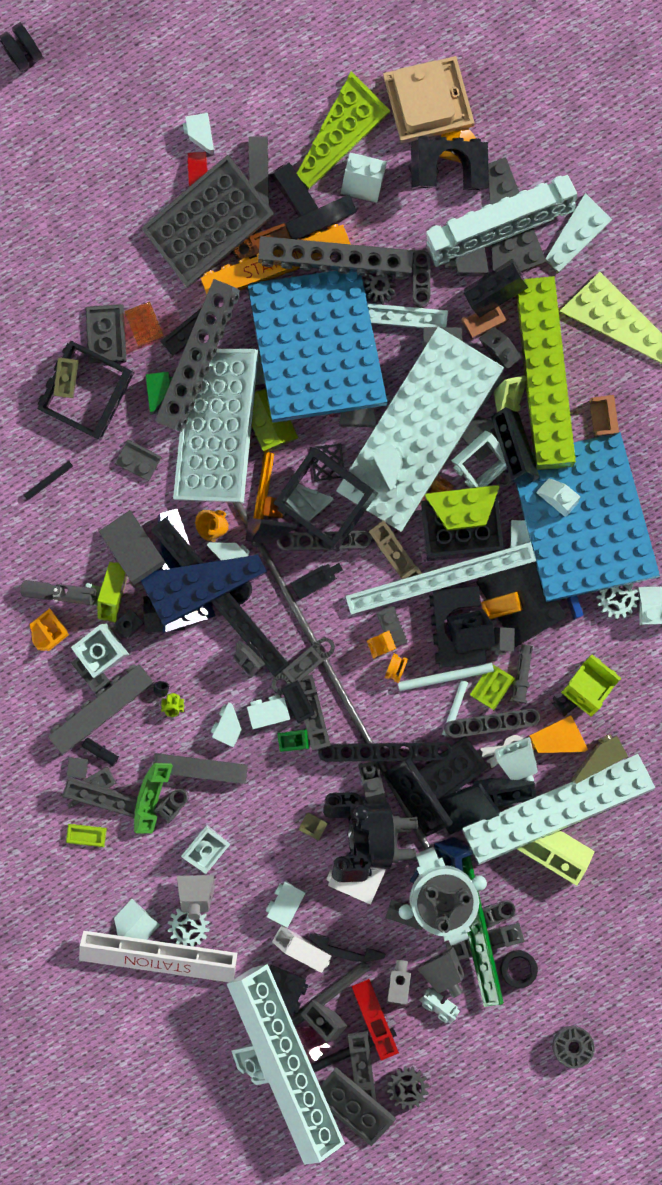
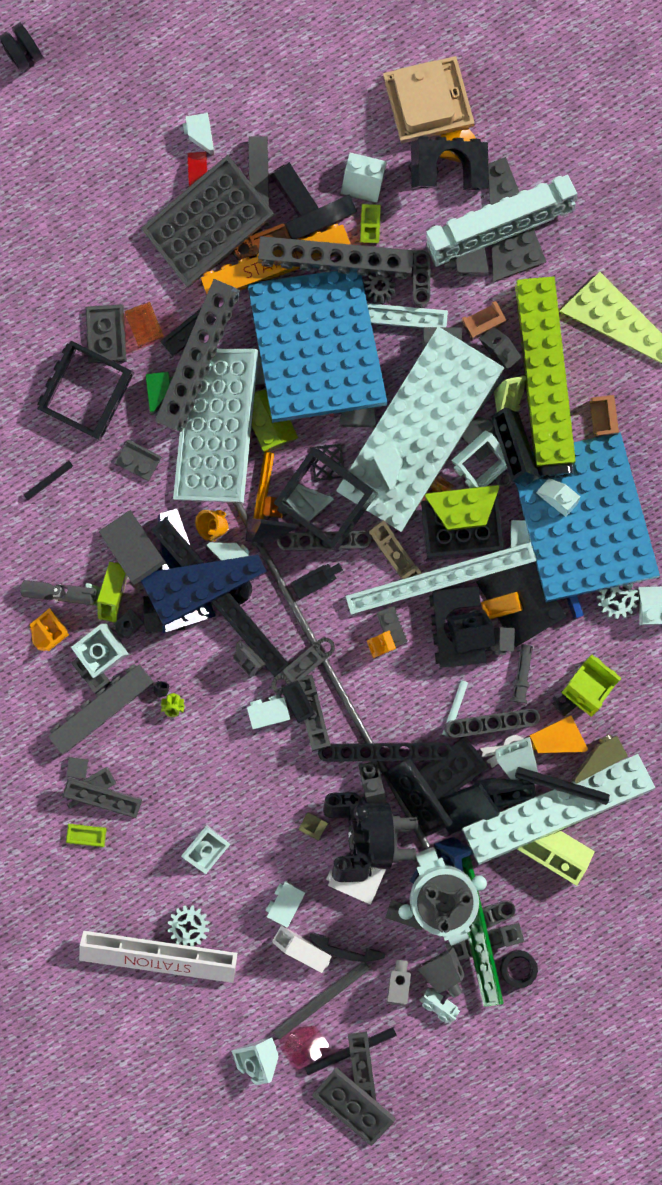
(65, 378): olive plate -> none
(100, 751): black axle -> none
(135, 922): light aqua slope -> none
(148, 797): bright green slope -> none
(172, 806): dark grey piece -> none
(195, 894): light grey torso -> none
(204, 768): dark grey beam -> none
(229, 727): light aqua slope -> none
(285, 1064): light aqua brick -> none
(290, 987): black plate -> none
(293, 740): green slope -> none
(324, 1021): dark grey slope -> none
(347, 123): lime wing -> none
(370, 223): none -> lime slope
(375, 1019): red slope -> none
(394, 667): light orange wheel -> none
(413, 1080): dark grey gear -> none
(445, 677): light aqua piece -> none
(492, 687): lime plate -> none
(495, 288): black slope -> none
(555, 471): none -> black beam
(563, 786): none -> black axle
(581, 228): light aqua wing -> none
(584, 1051): dark grey wheel -> none

